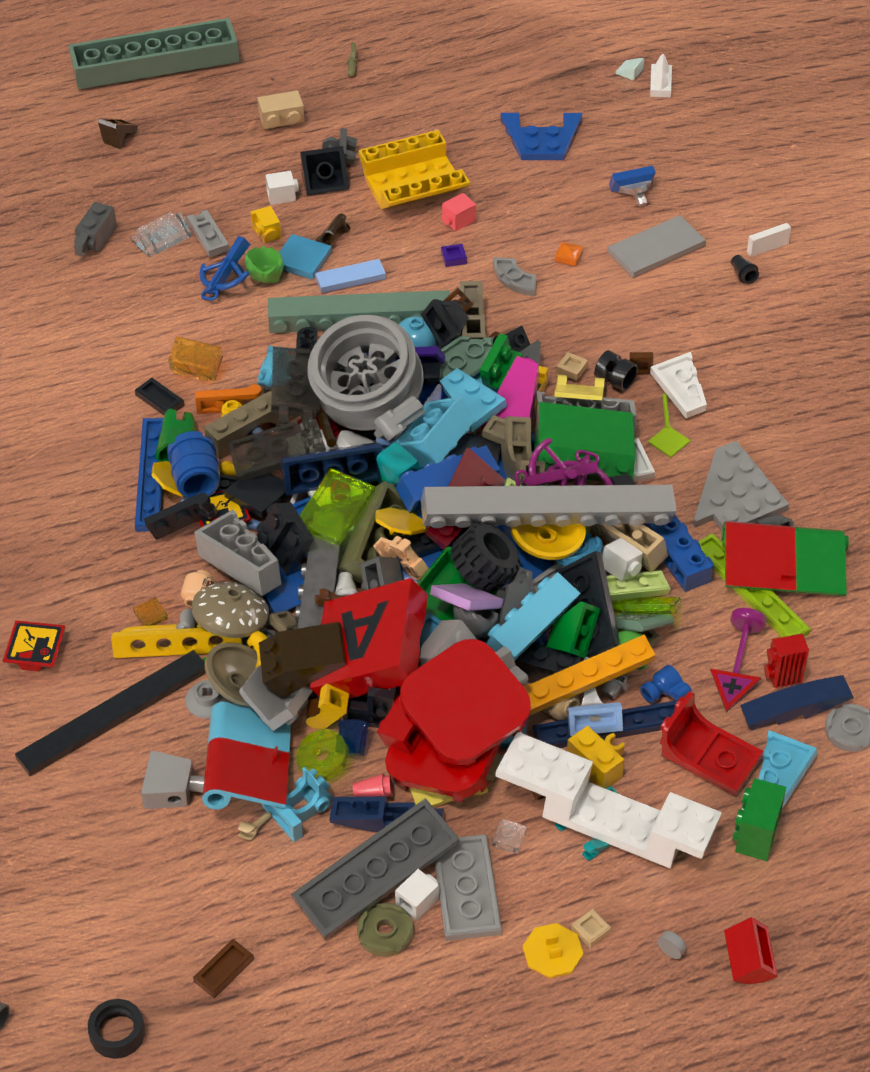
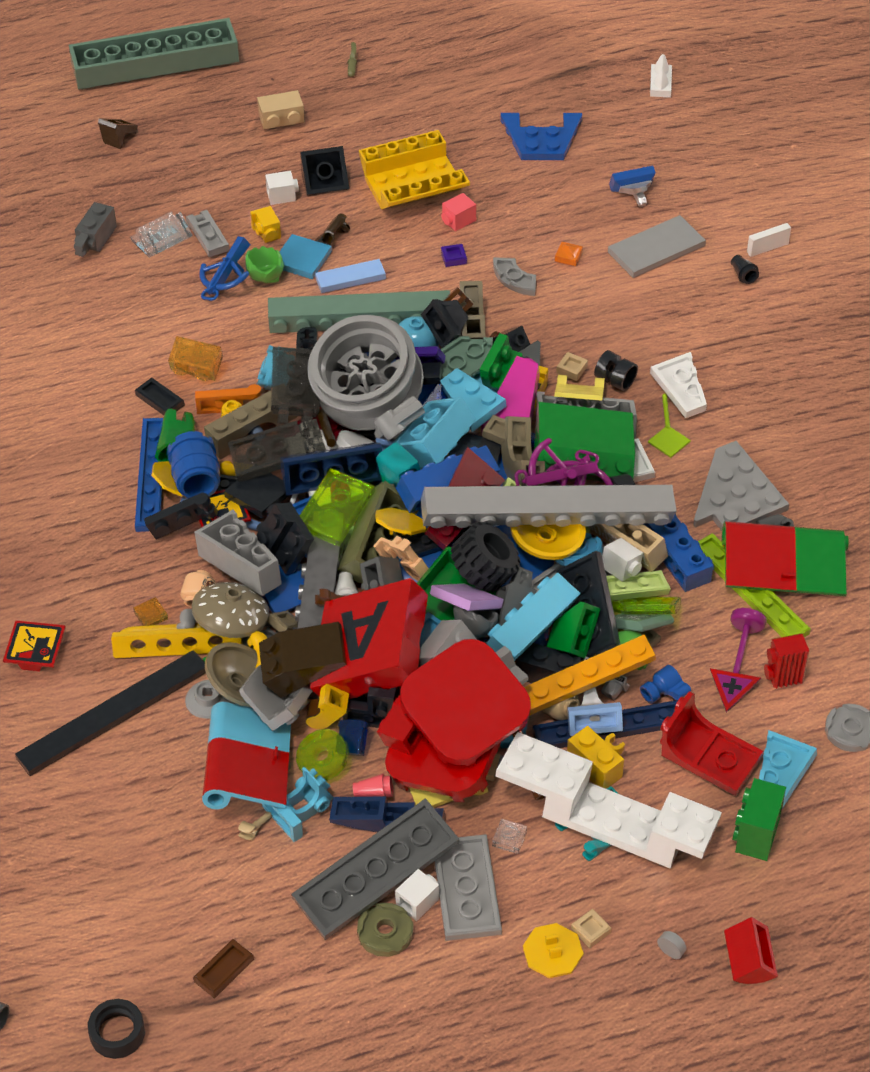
(169, 781): light grey torso -> none
(348, 143): dark grey hips -> none
(631, 68): light aqua slope -> none
(643, 360): reddish brown tile -> none
(797, 700): dark blue slope -> none

